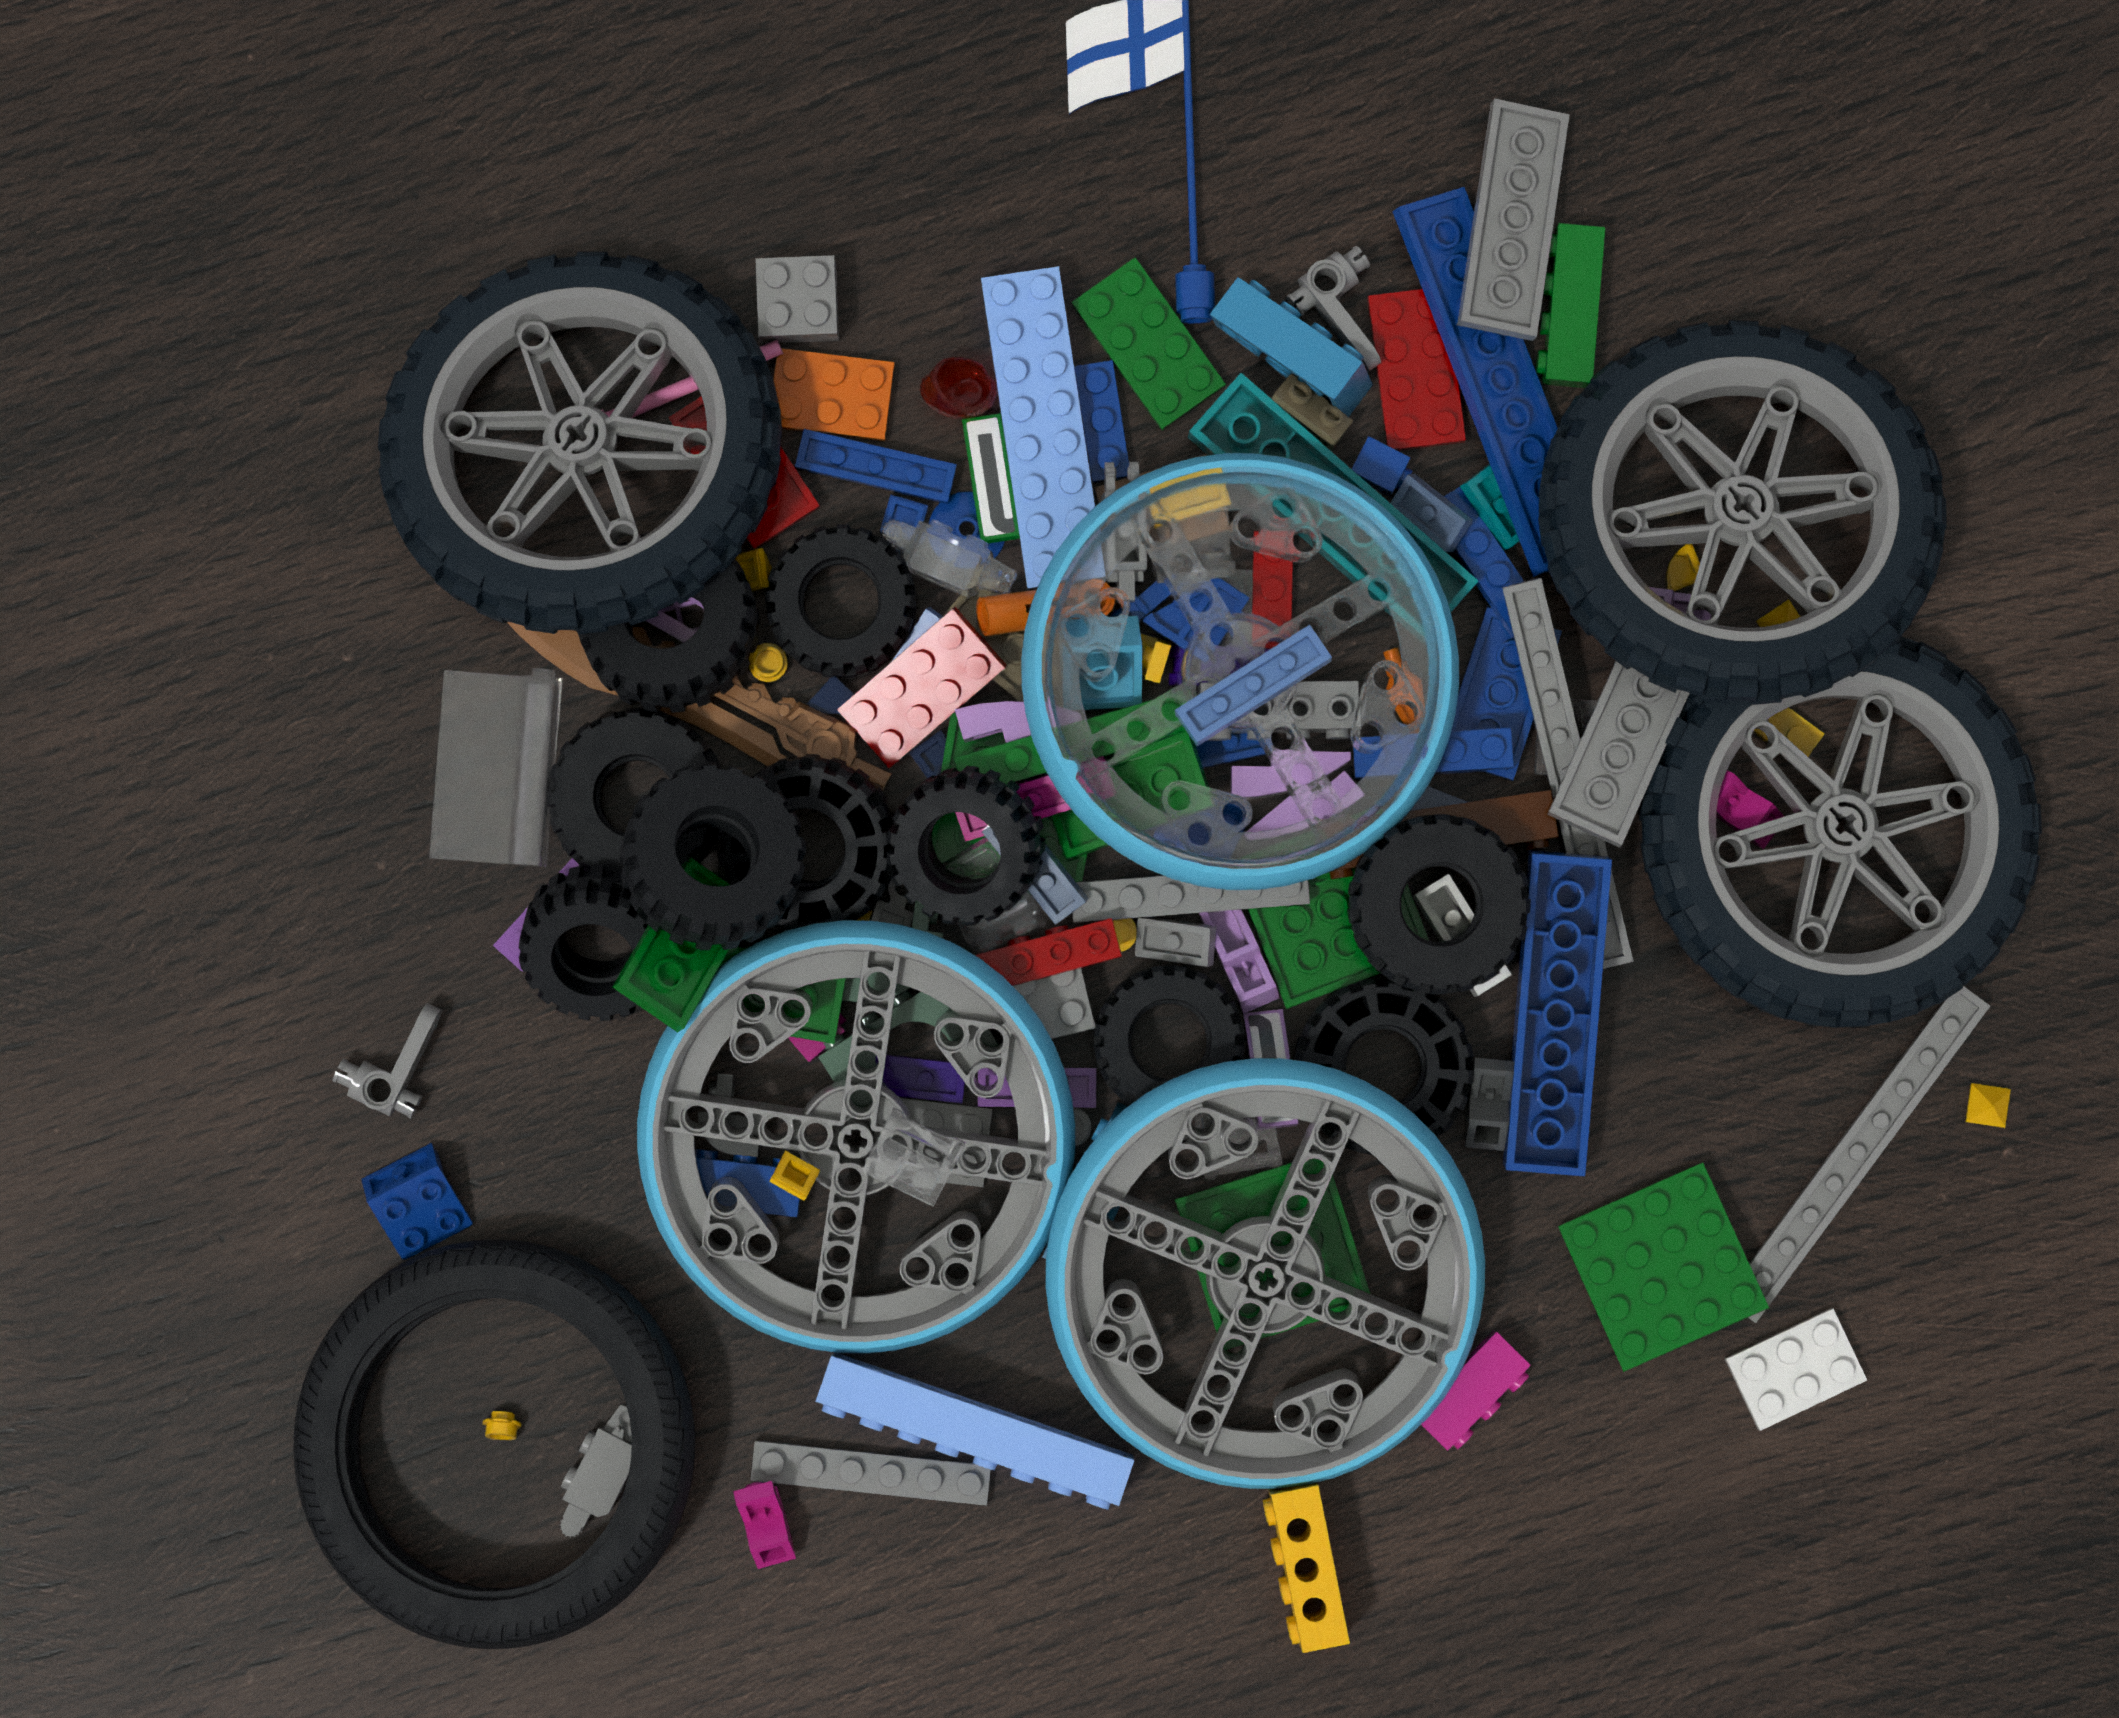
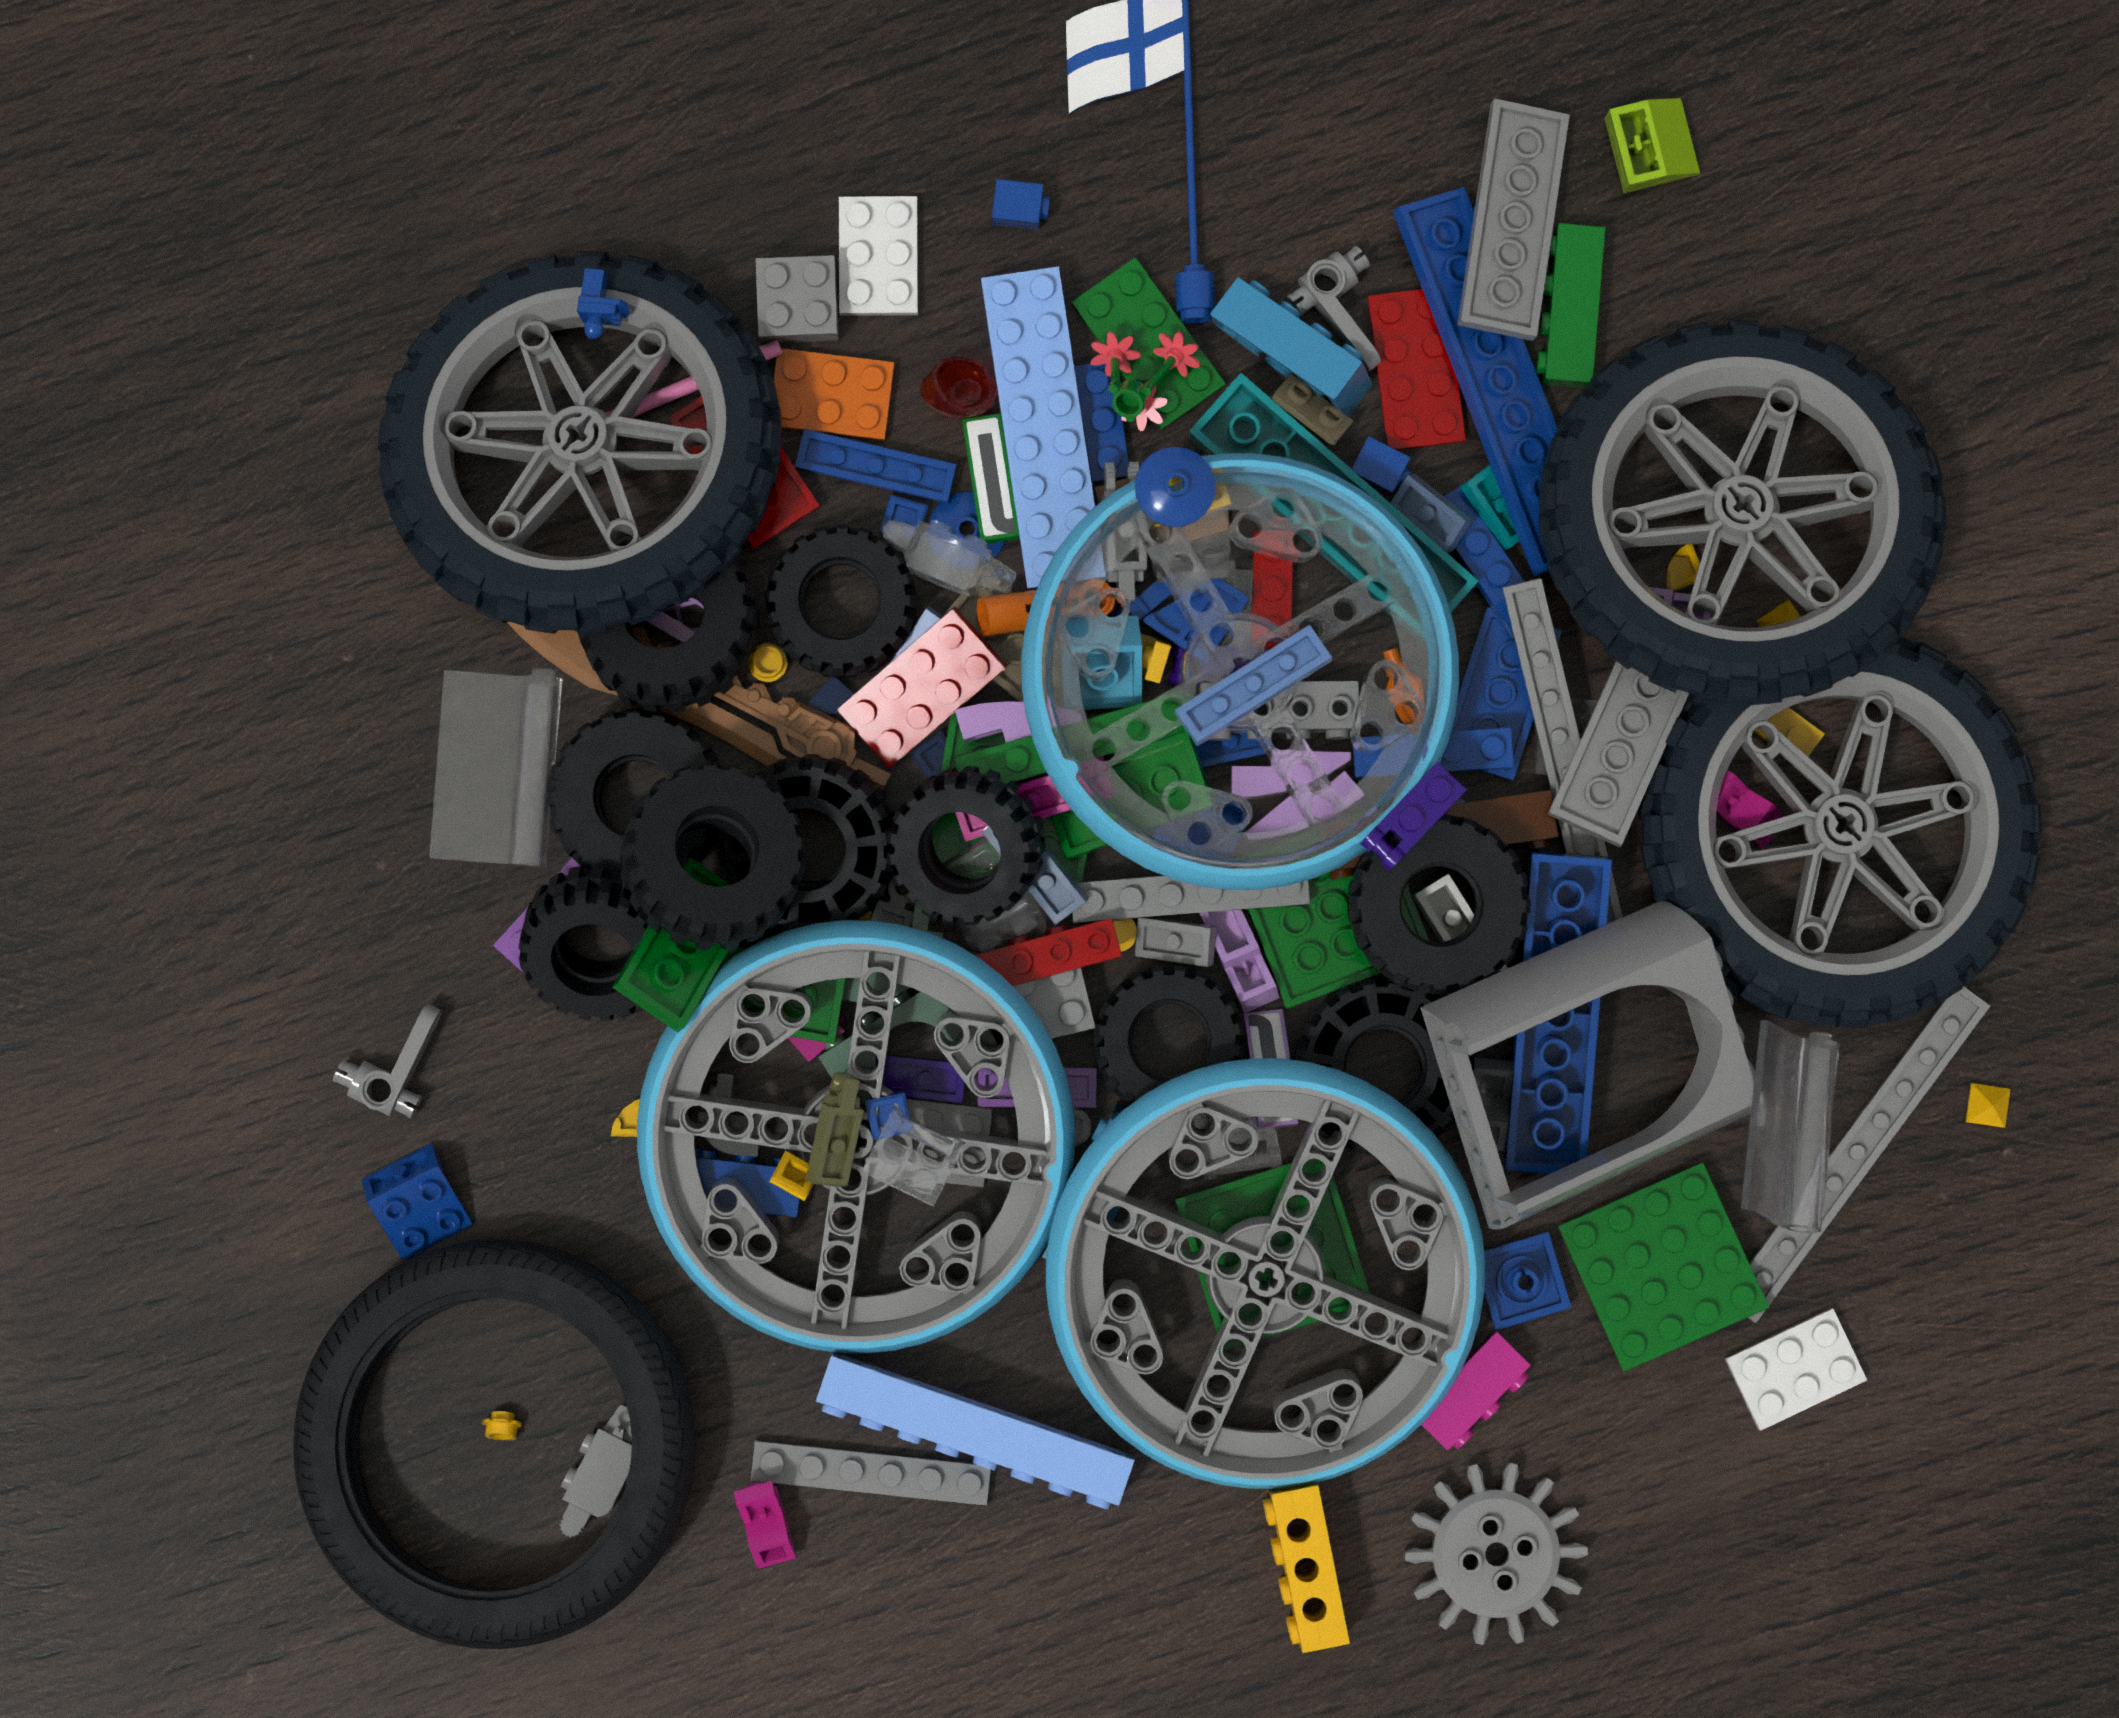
(595, 307): none -> blue piece
(626, 1122): none -> yellow tile
(756, 568): yellow slope -> none
(836, 1133): none -> olive hinge
(878, 255): none -> white plate
(885, 1105): none -> blue tile
(1019, 204): none -> blue brick
(1131, 396): none -> coral plant
(1172, 507): none -> blue dish
(1414, 815): none -> dark purple plate
(1462, 1533): none -> light grey gear
(1523, 1281): none -> blue plate
(1643, 948): none -> light grey panel
(1651, 143): none -> lime slope
(1790, 1128): none -> clear door

